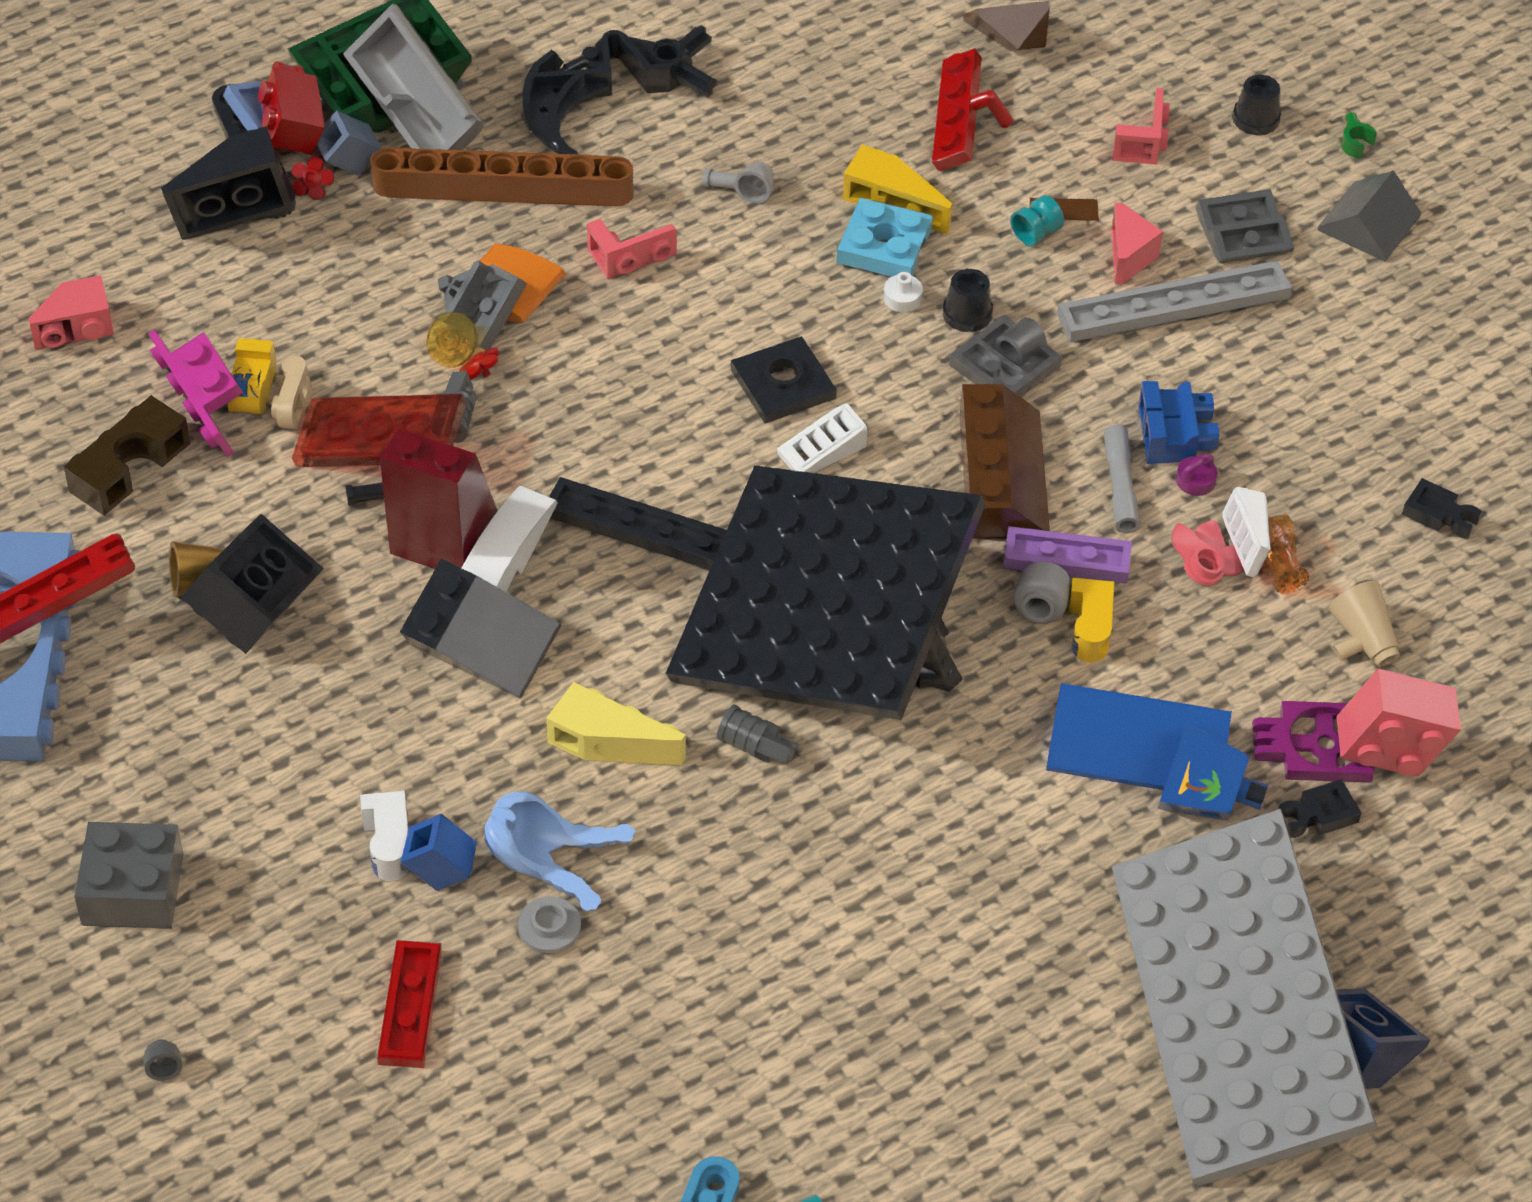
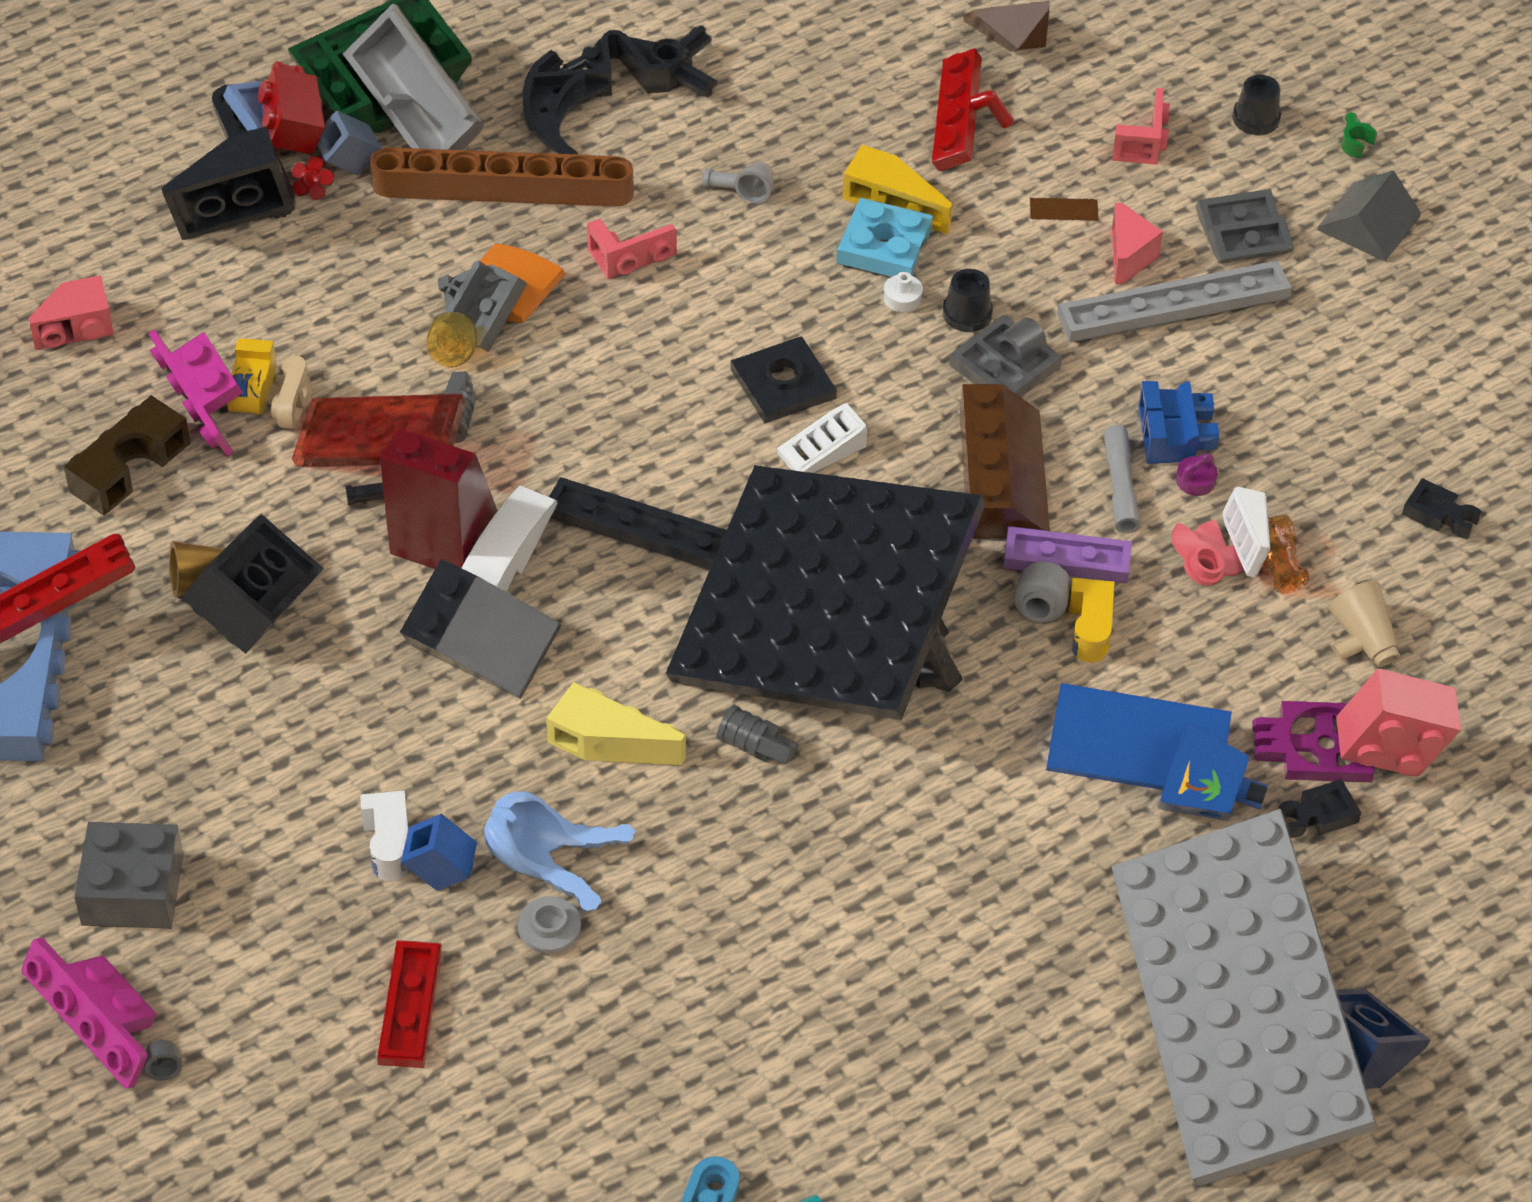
(95, 1006): none -> dark pink bracket
(481, 363): red plant -> none
(1040, 218): teal wheel -> none

